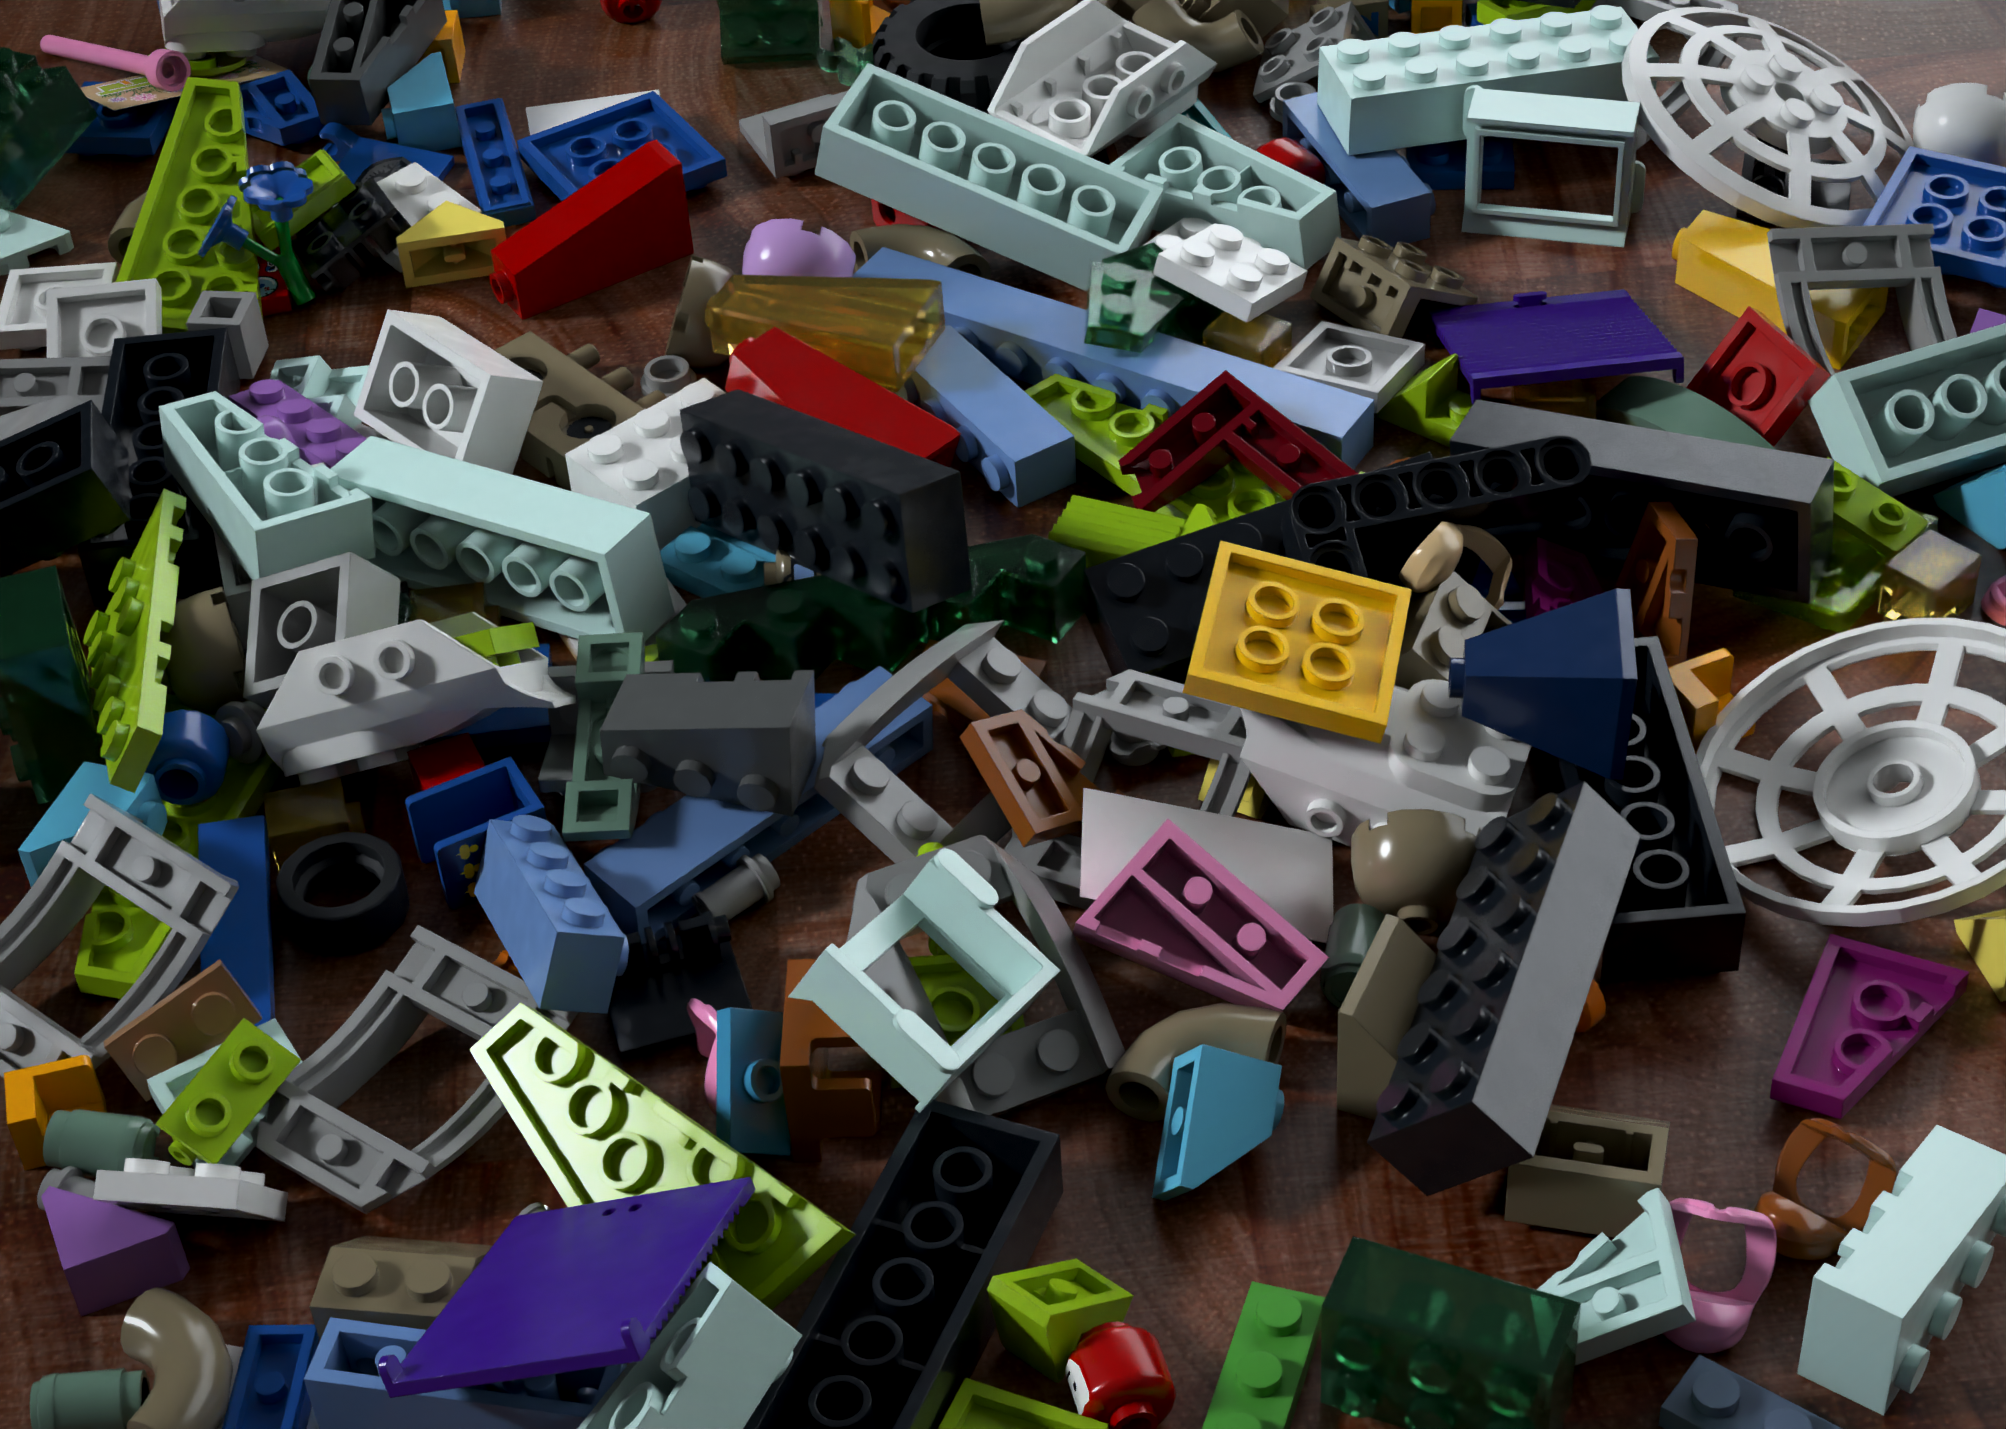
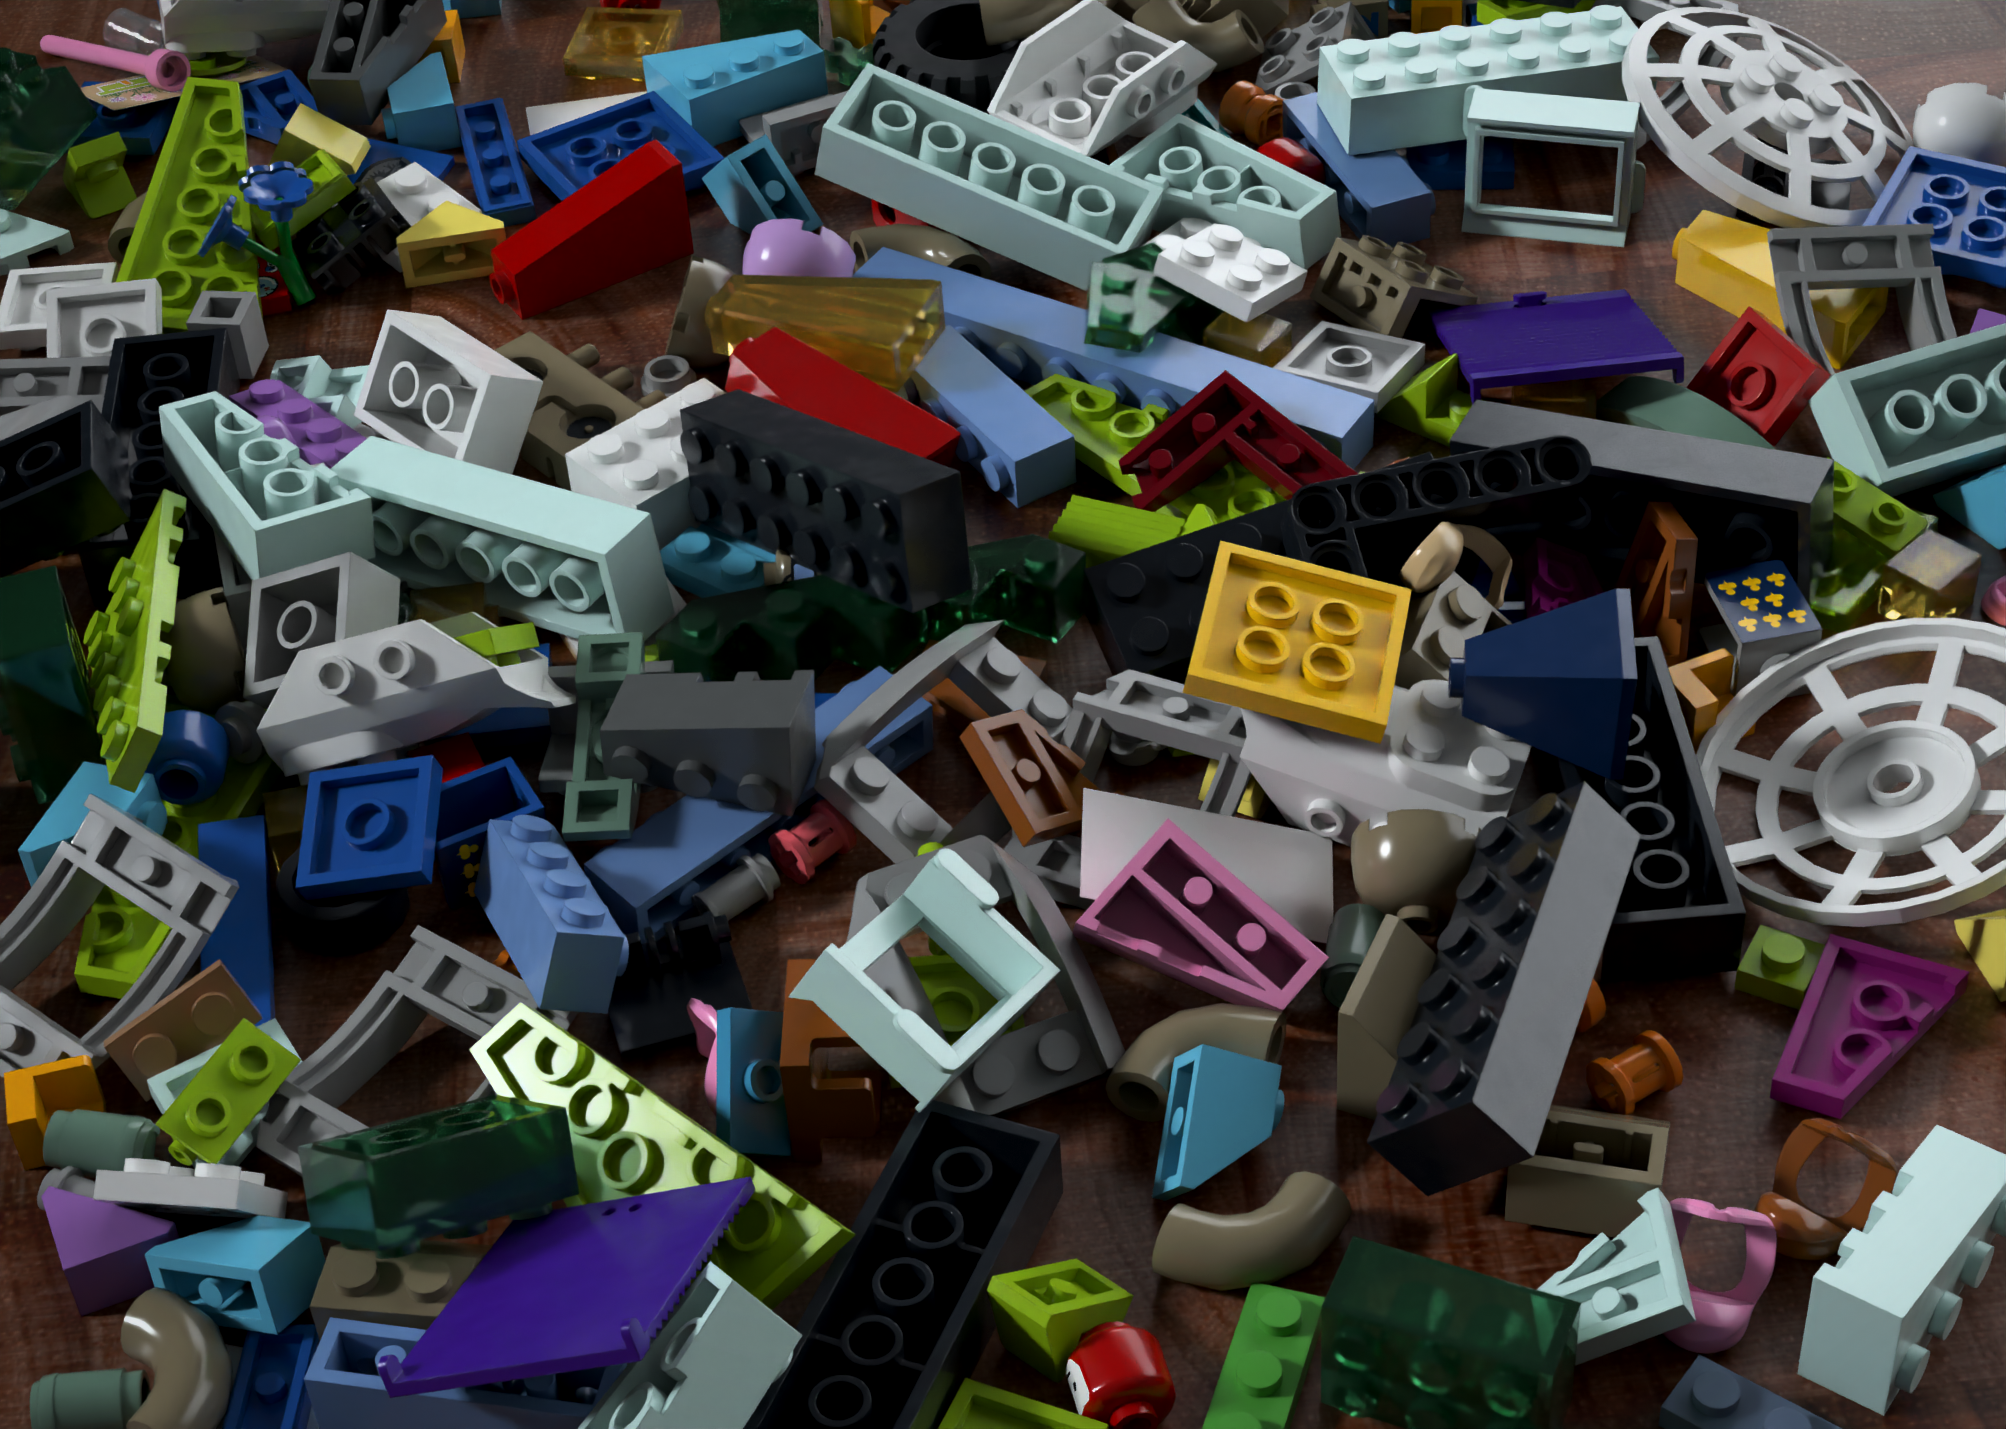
(97, 176): none -> lime slope
(133, 32): none -> clear beam
(245, 1272): none -> medium azure slope
(313, 131): none -> light yellow slope
(369, 828): none -> blue plate
(439, 1174): none -> brick
(615, 39): none -> clear yellow plate
(736, 80): none -> medium azure wedge
(759, 187): none -> medium azure slope
(806, 858): none -> coral bush
(1252, 113): none -> orange wheel
(1255, 1245): none -> dark tan cylinder
(1634, 1073): none -> orange bush
(1762, 619): none -> piece
(1778, 966): none -> lime plate

